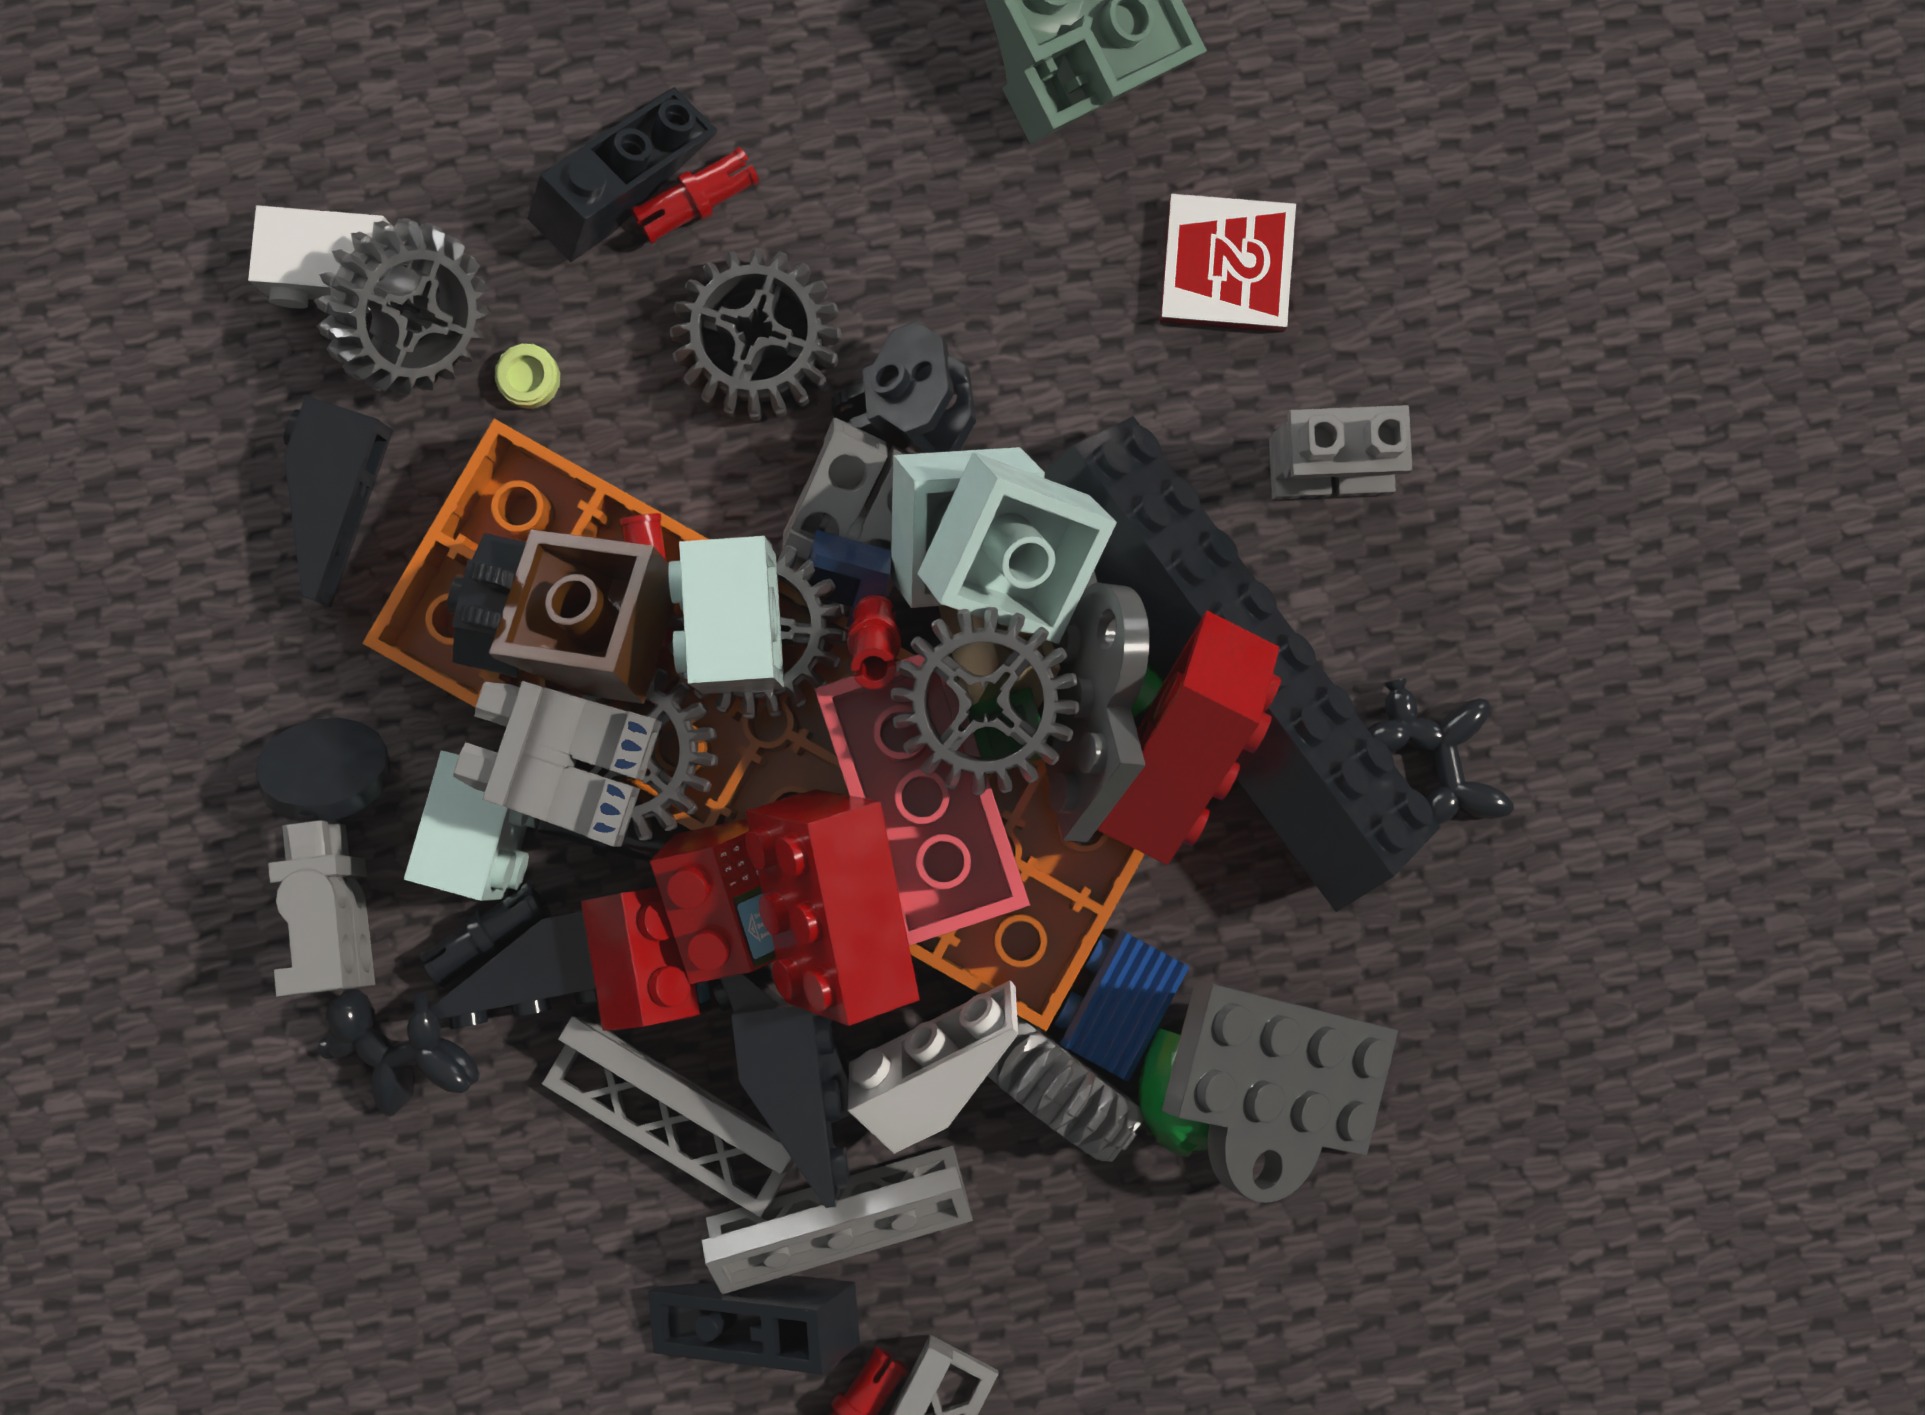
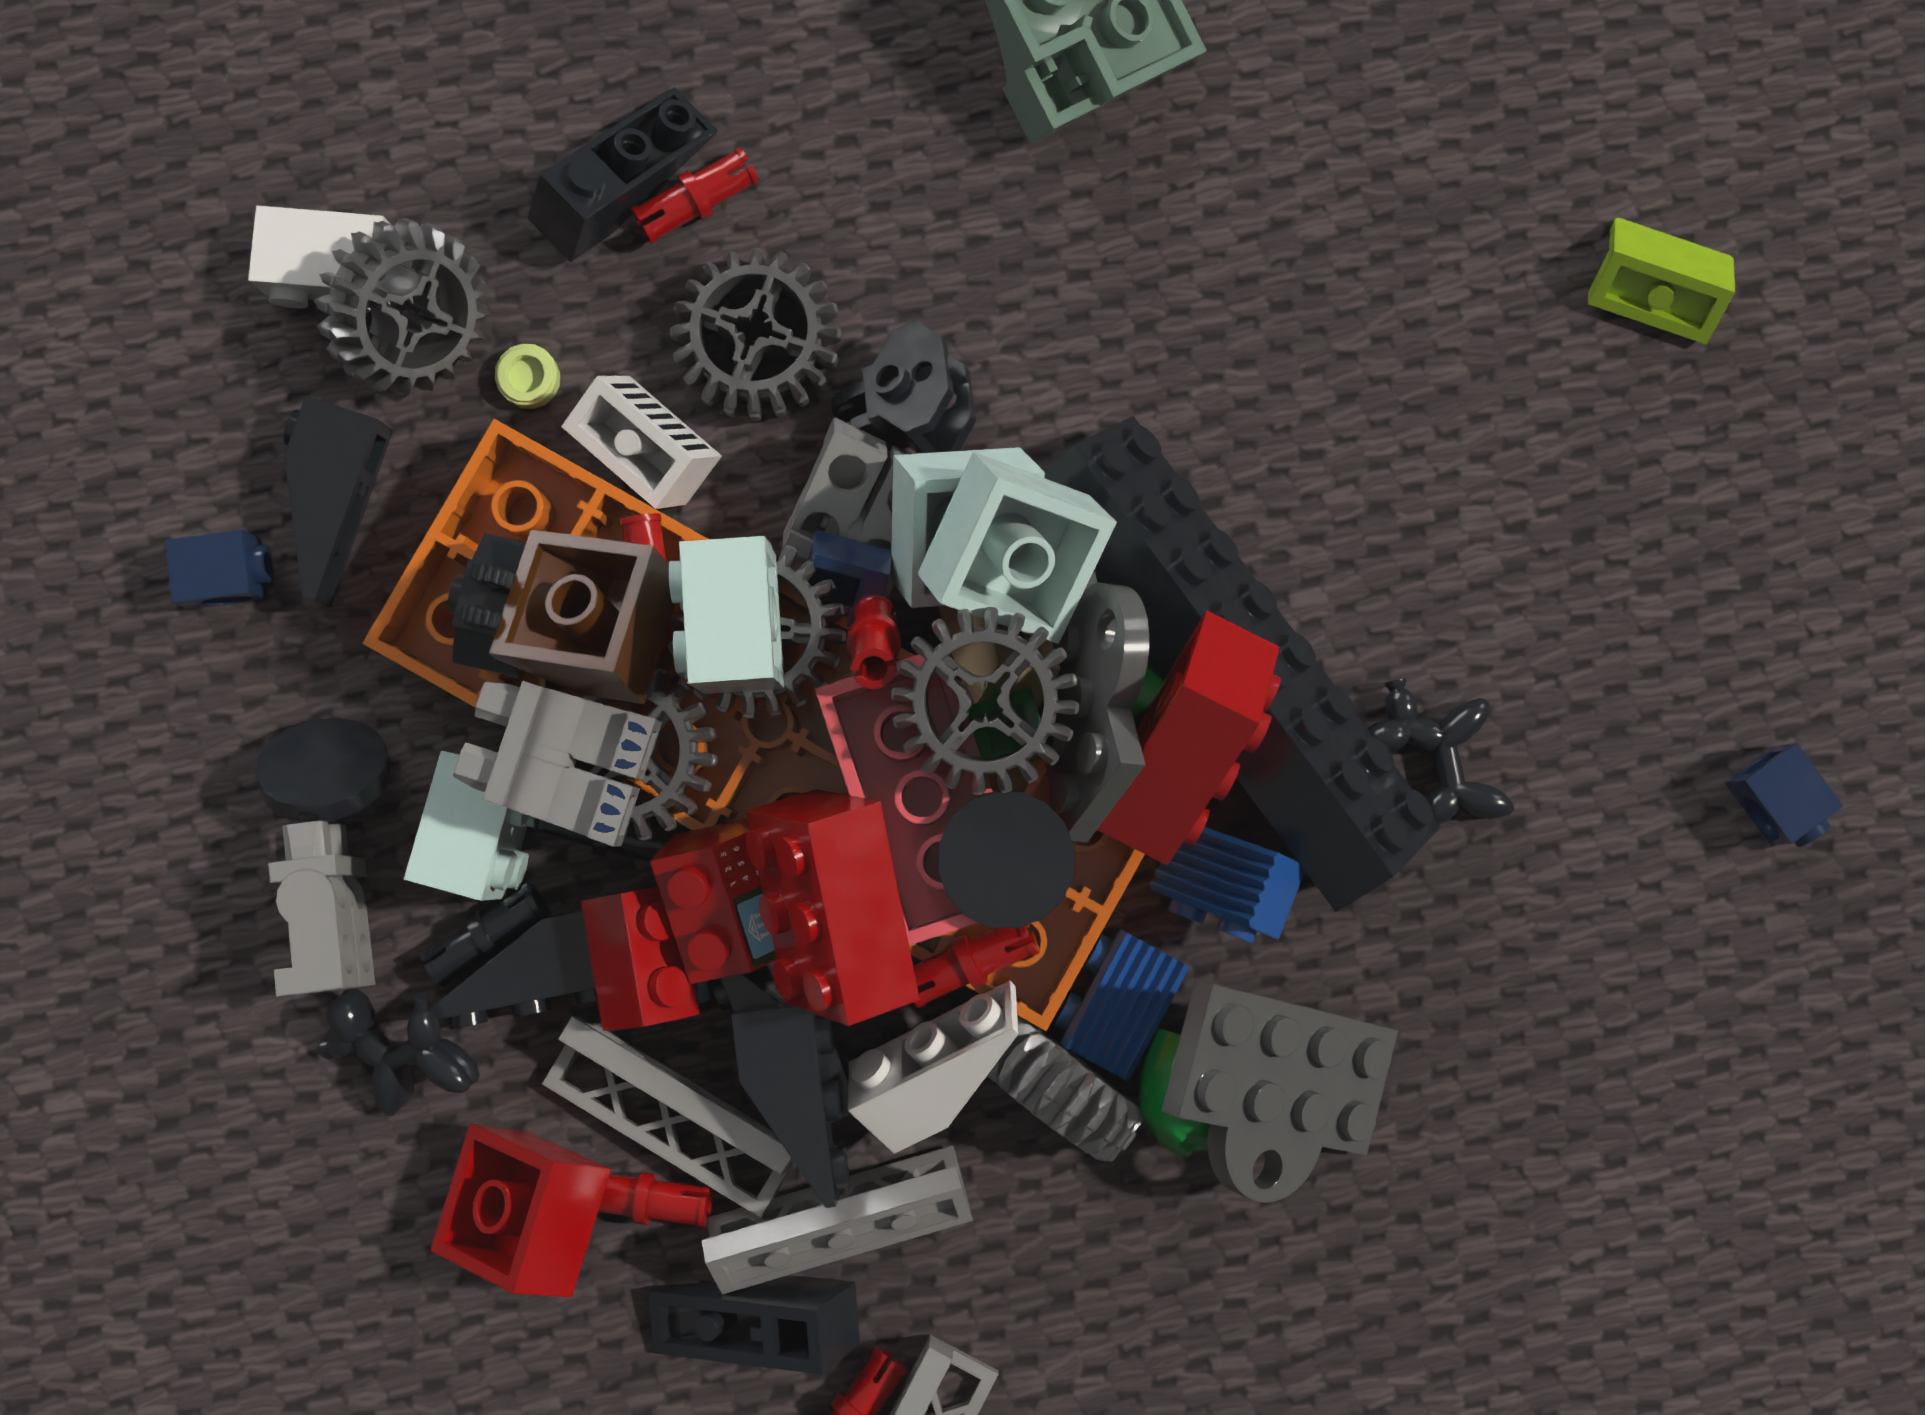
(218, 569): none -> dark blue brick
(520, 1211): none -> red brick
(641, 441): none -> white brick
(658, 1200): none -> red pin
(972, 961): none -> red pin
(1006, 859): none -> black tile
(1228, 262): tile -> none
(1233, 881): none -> blue brick
(1352, 444): light grey hips -> none
(1663, 281): none -> lime panel
(1785, 796): none -> dark blue brick

